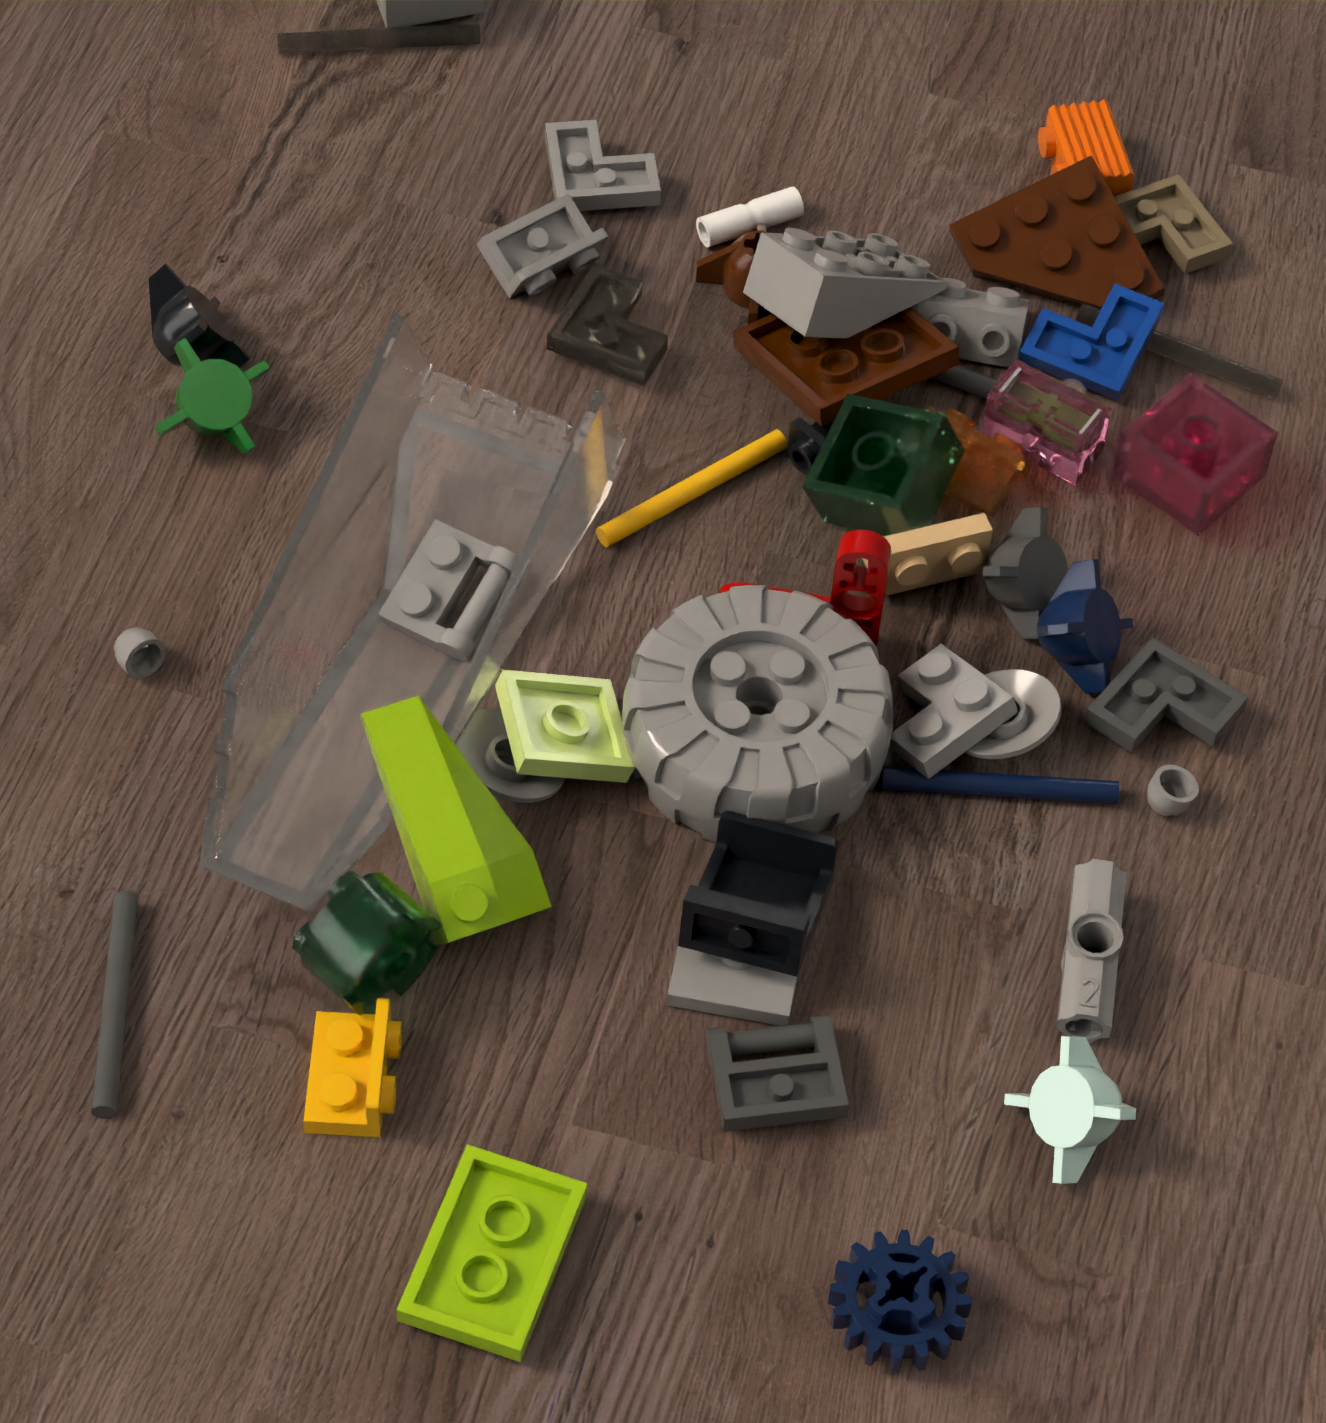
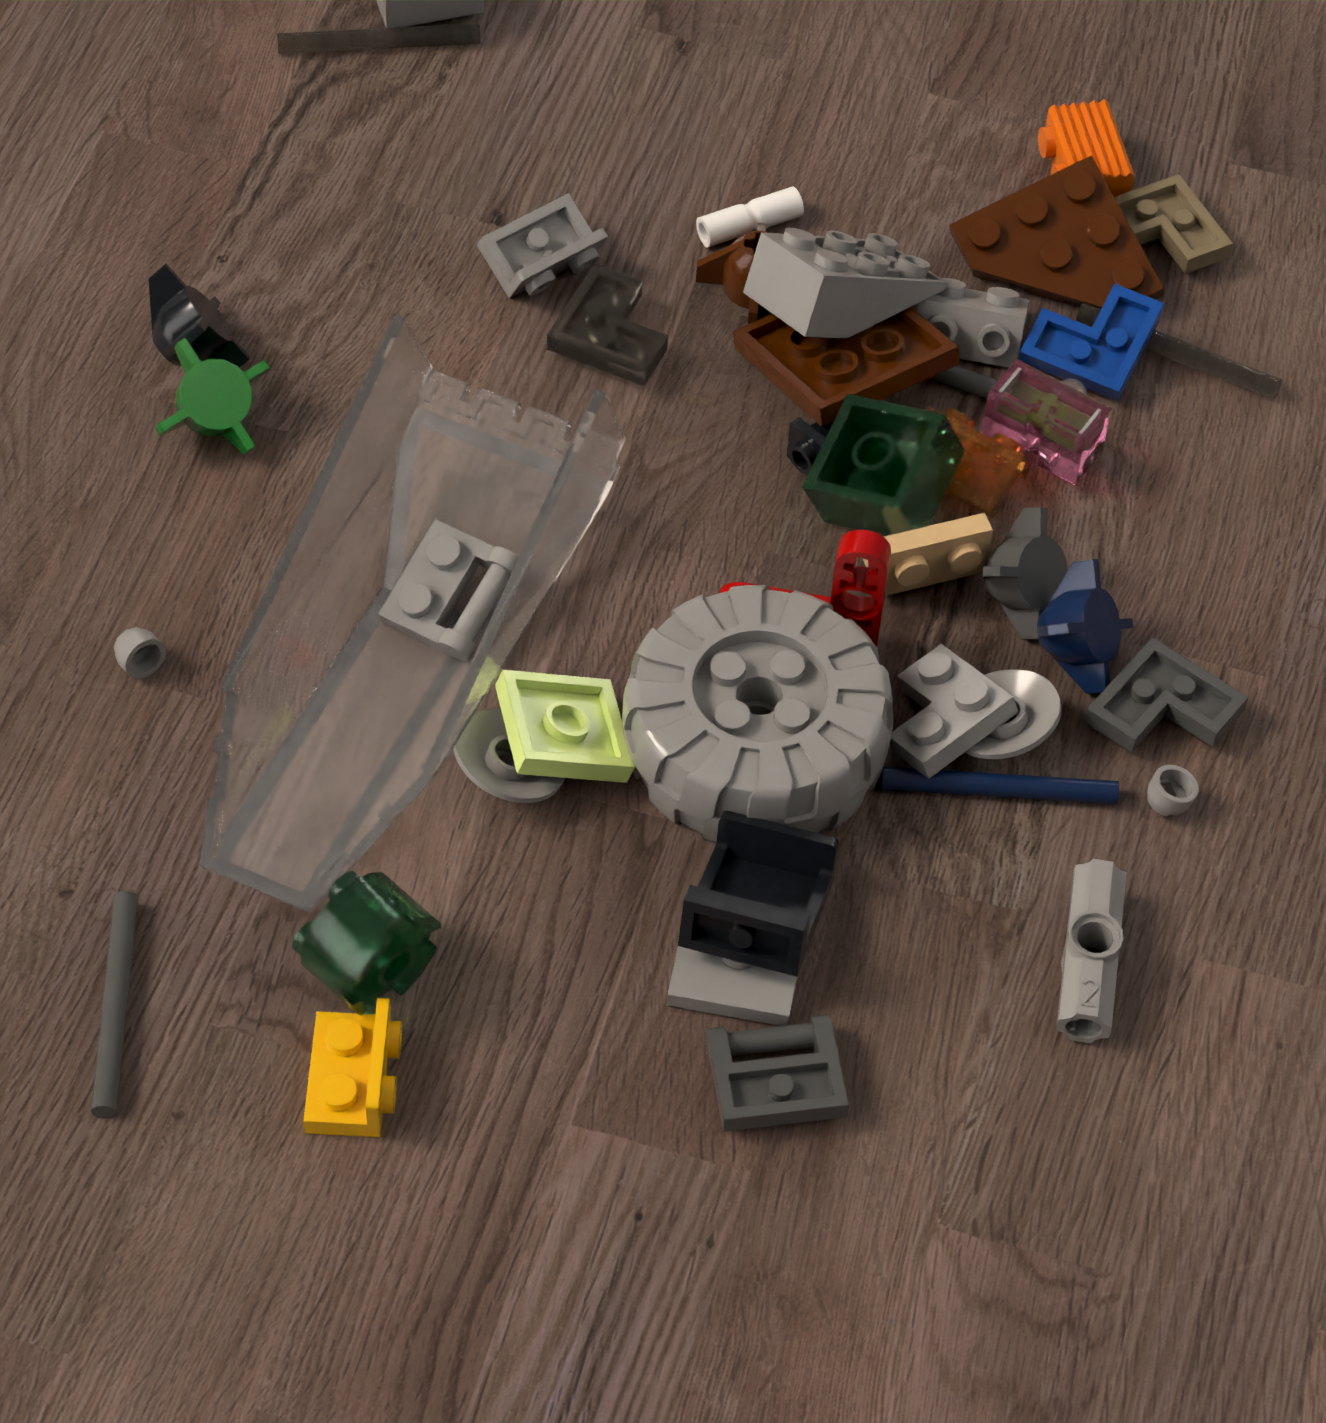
(456, 836): lime wedge -> none
(492, 1253): lime plate -> none
(598, 180): light grey plate -> none
(691, 488): yellow bar -> none
(897, 1326): dark blue gear -> none
(1073, 1108): light aqua piece -> none
(1194, 453): clear pink brick -> none

